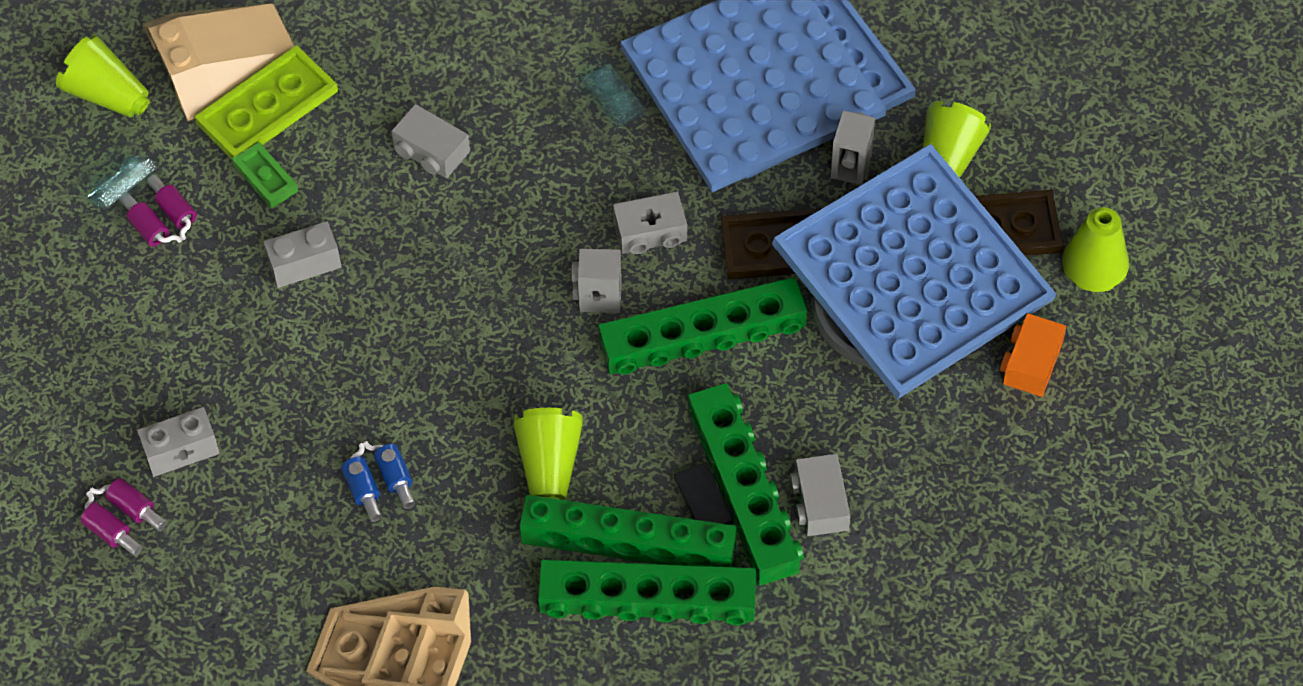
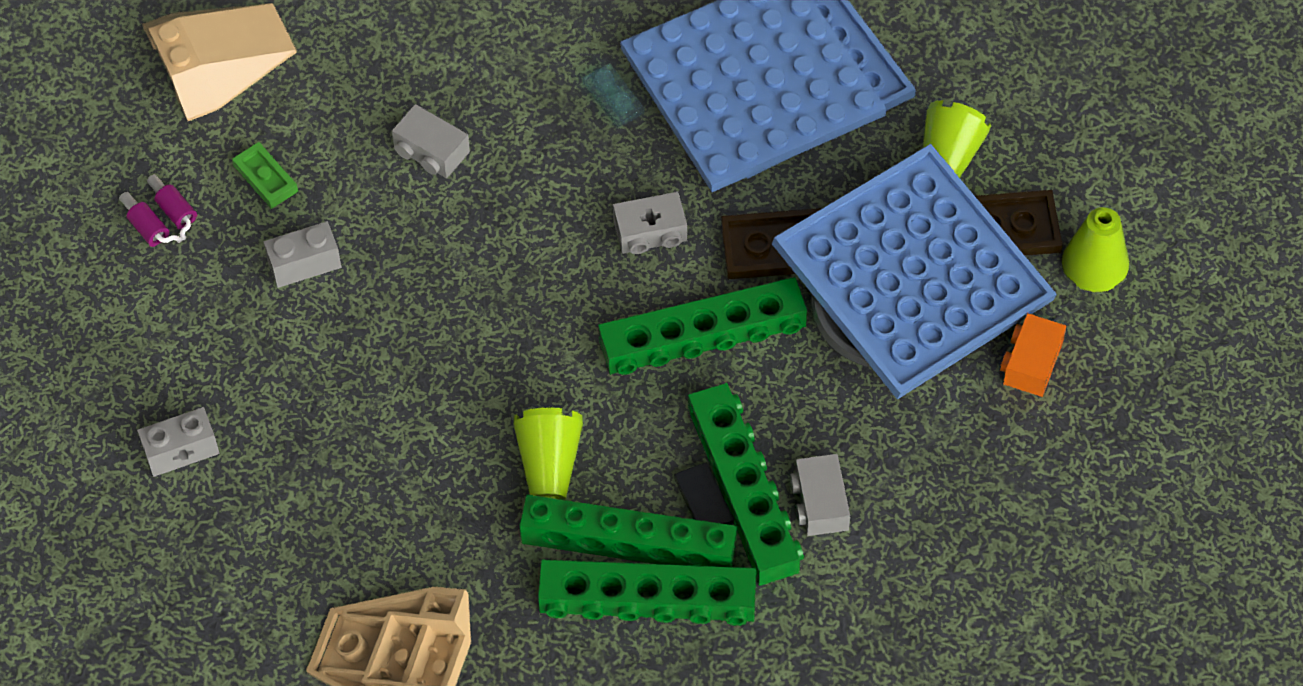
(102, 79): lime cone -> none
(111, 528): magenta piece -> none
(112, 188): clear light blue plate -> none
(266, 102): lime plate -> none
(392, 470): blue piece -> none
(598, 280): light grey brick -> none
(852, 147): light grey brick -> none

